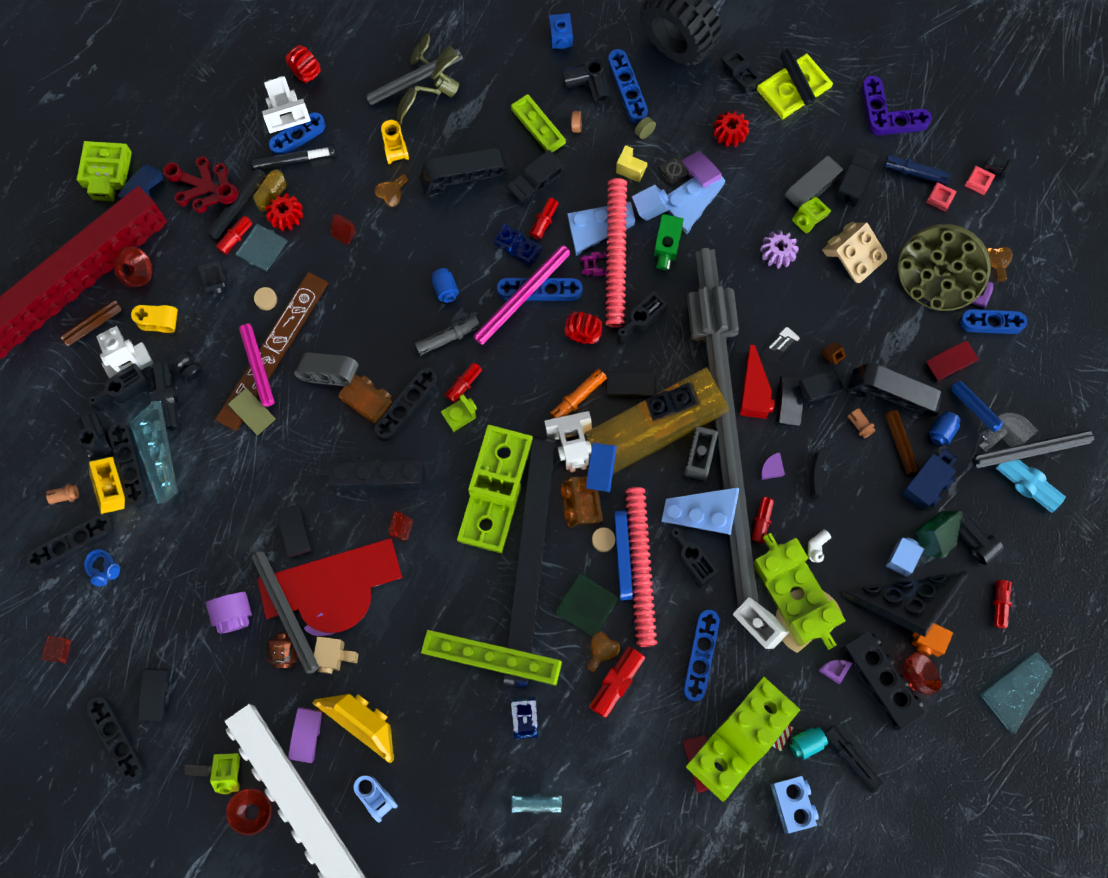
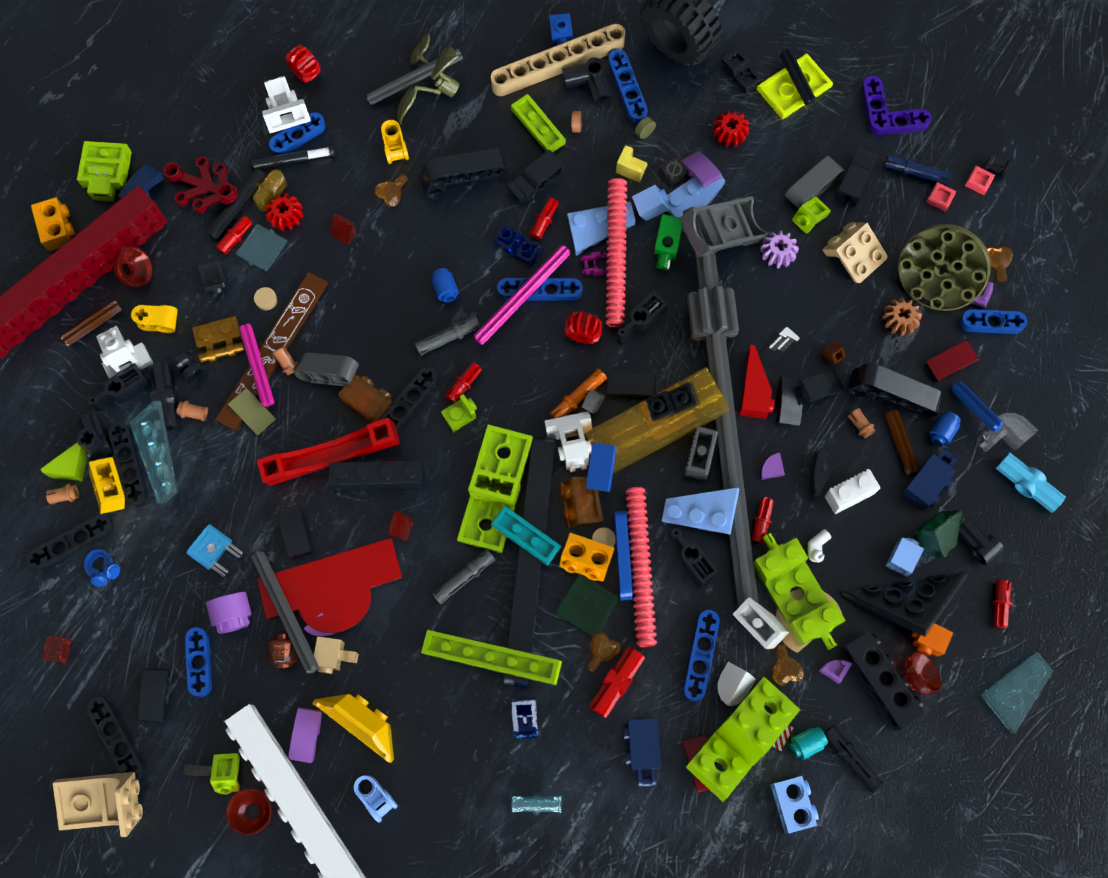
(50, 225): none -> light orange brick
(68, 465): none -> lime slope
(98, 802): none -> tan bracket
(192, 411): none -> nougat pin
(193, 680): none -> blue beam
(210, 547): none -> dark azure piece
(215, 334): none -> pearl gold plate
(285, 360): none -> nougat pin
(297, 463): none -> red arch
(466, 574): none -> dark grey pin
(526, 535): none -> teal tile
(550, 67): none -> tan beam
(588, 553): none -> light orange brick
(593, 401): none -> dark grey beam
(643, 749): none -> dark blue brick
(722, 226): none -> dark grey piece
(734, 684): none -> white brick
(786, 668): none -> clear orange rock
(852, 491): none -> white brick
(908, 315): none -> nougat gear
(1032, 449): axle -> none

